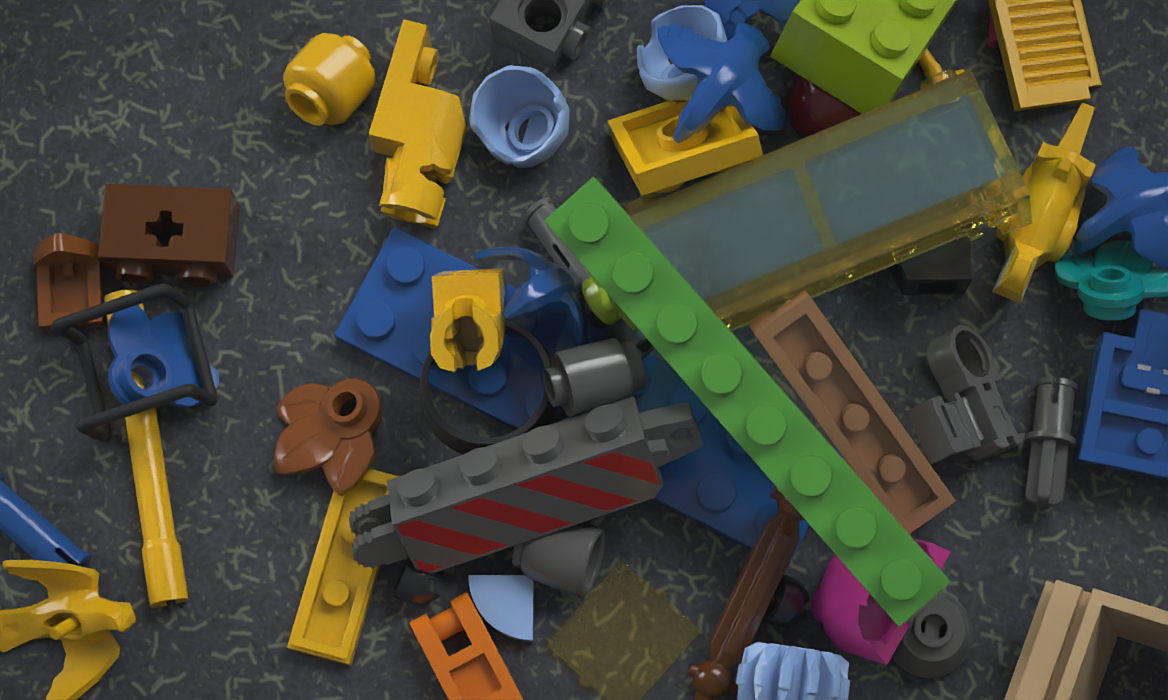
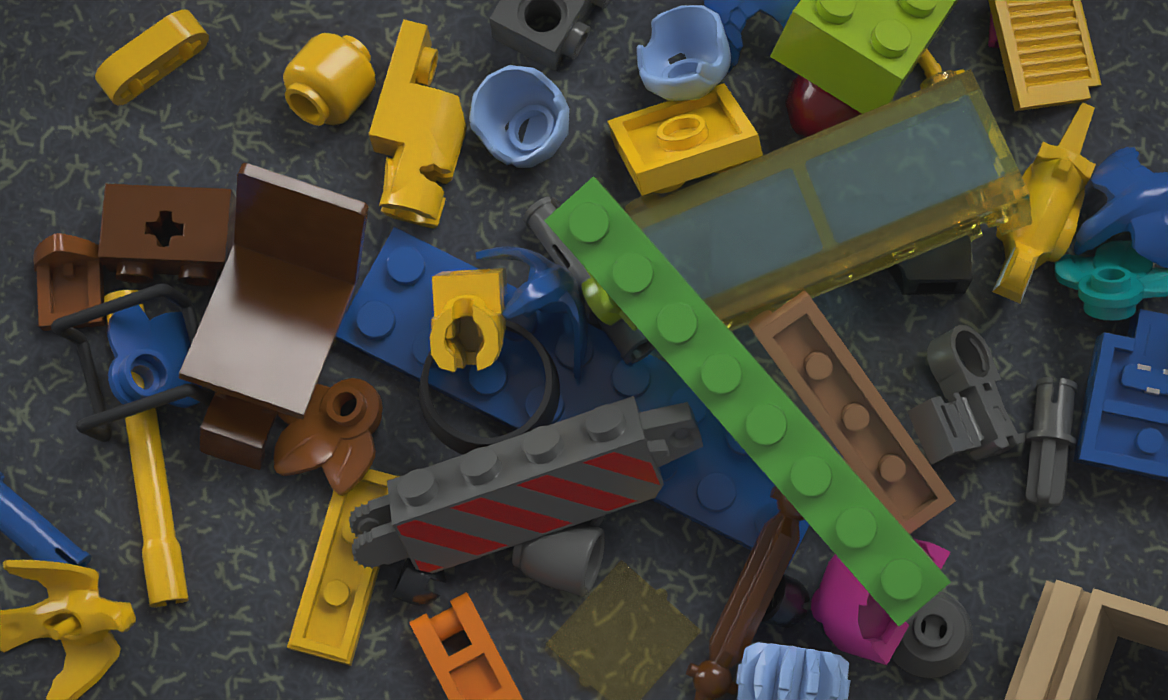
(151, 56): none -> yellow beam
(274, 309): none -> reddish brown piece
(505, 603): light blue tile -> none
(594, 375): dark grey brick -> none
(725, 77): blue animal -> none

